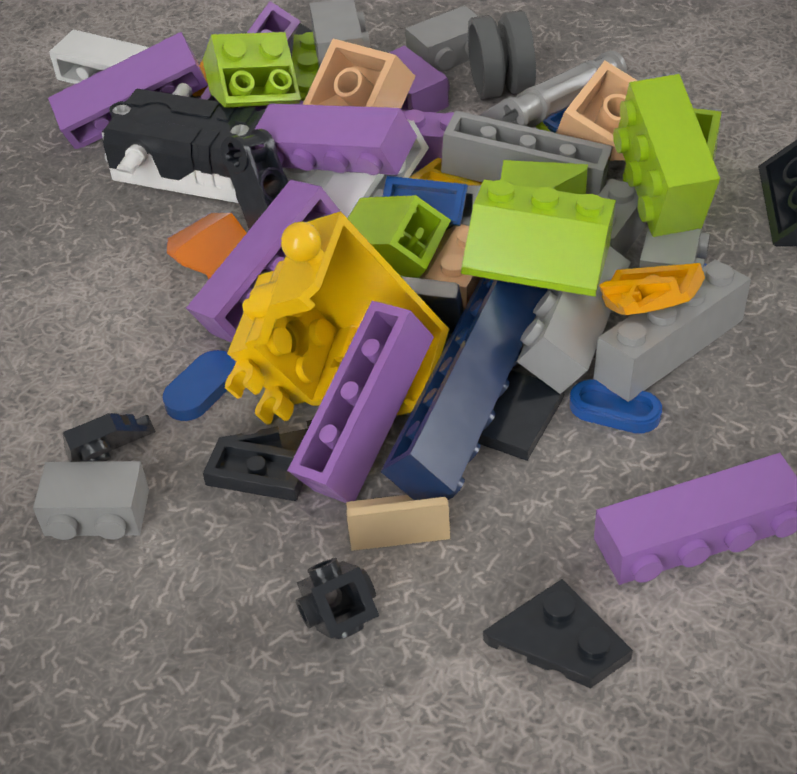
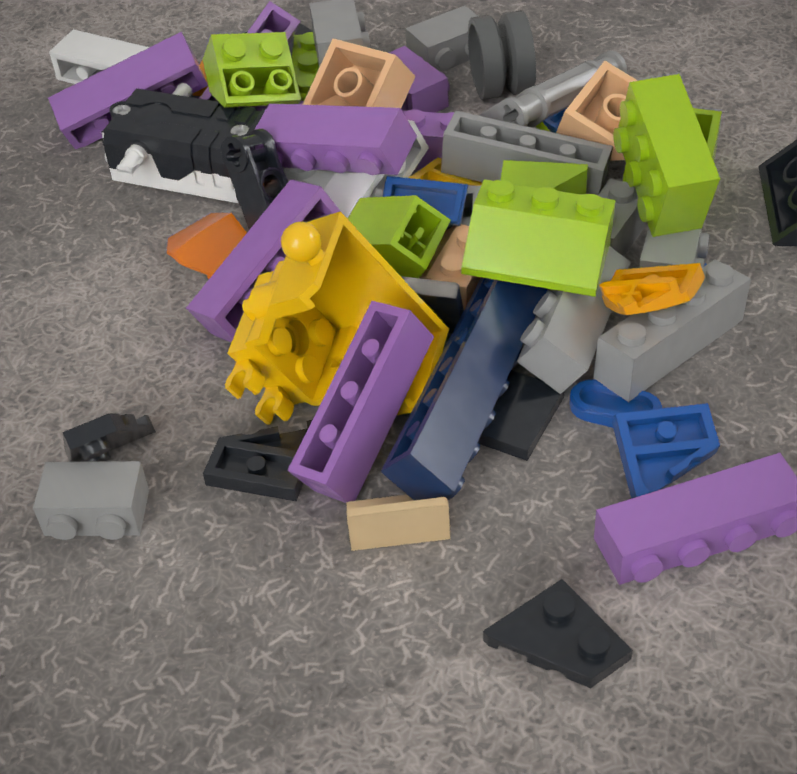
(198, 386): blue tile -> none
(353, 601): black brick -> none
(663, 444): none -> blue wing

